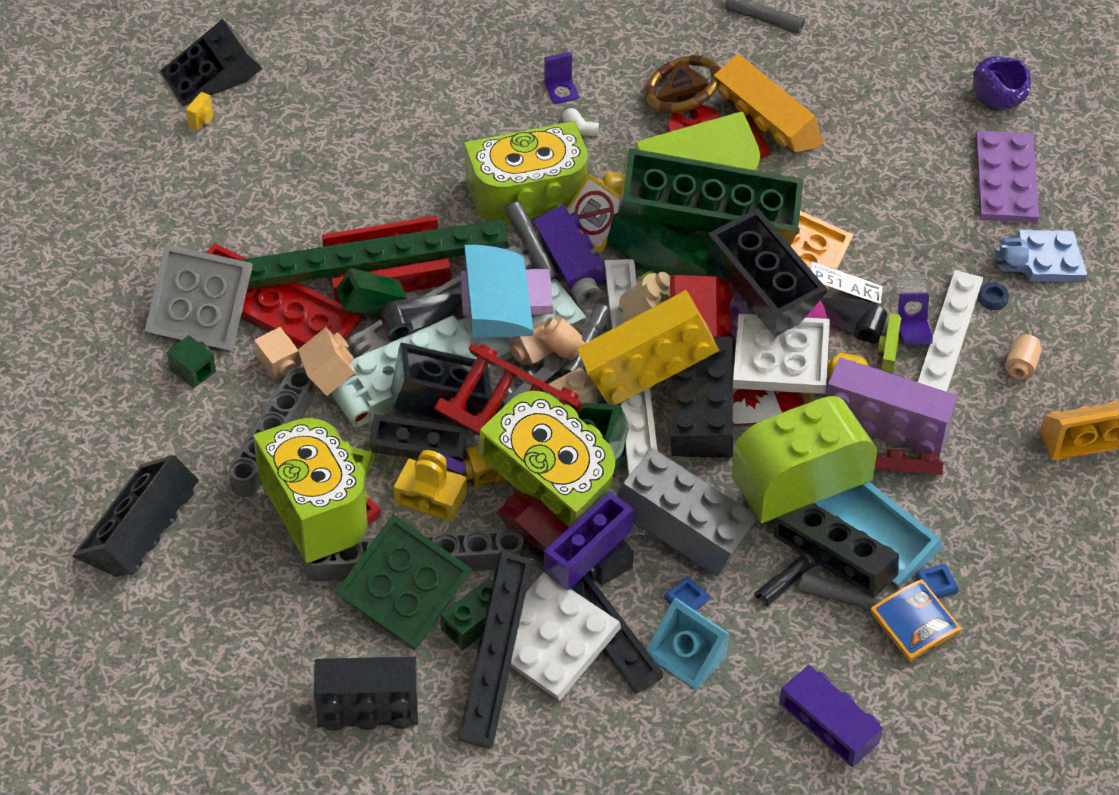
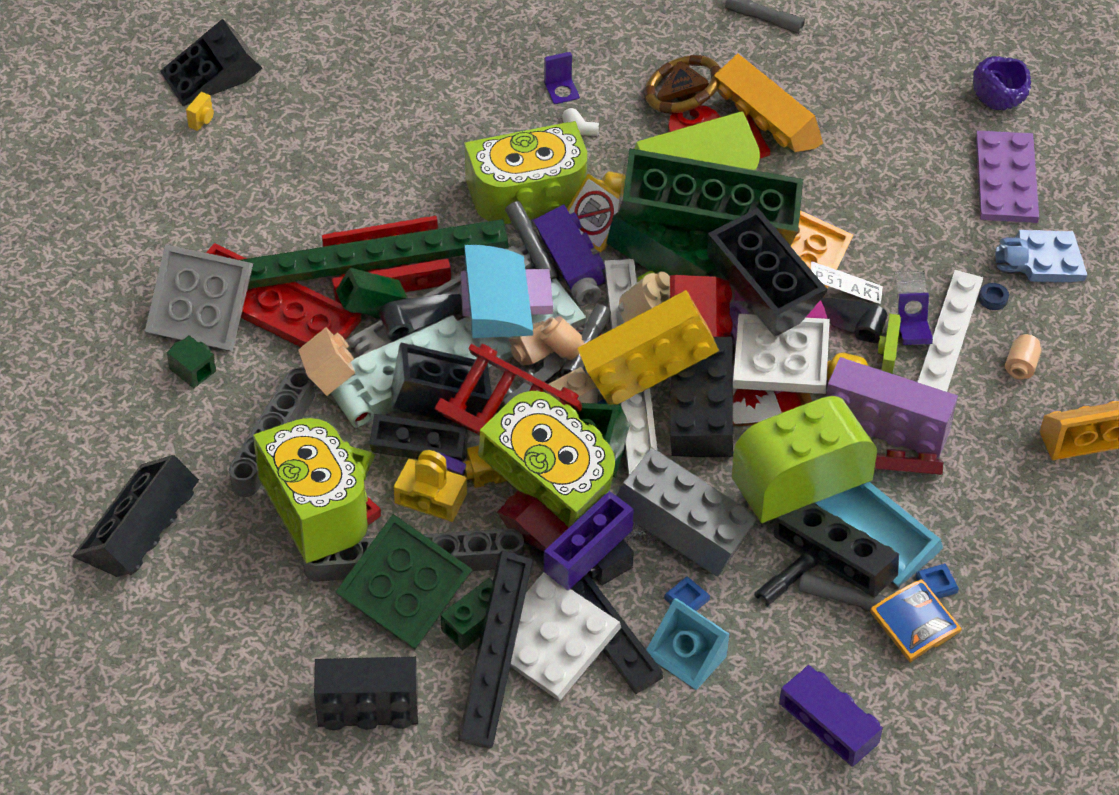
(277, 353): light nougat brick -> none

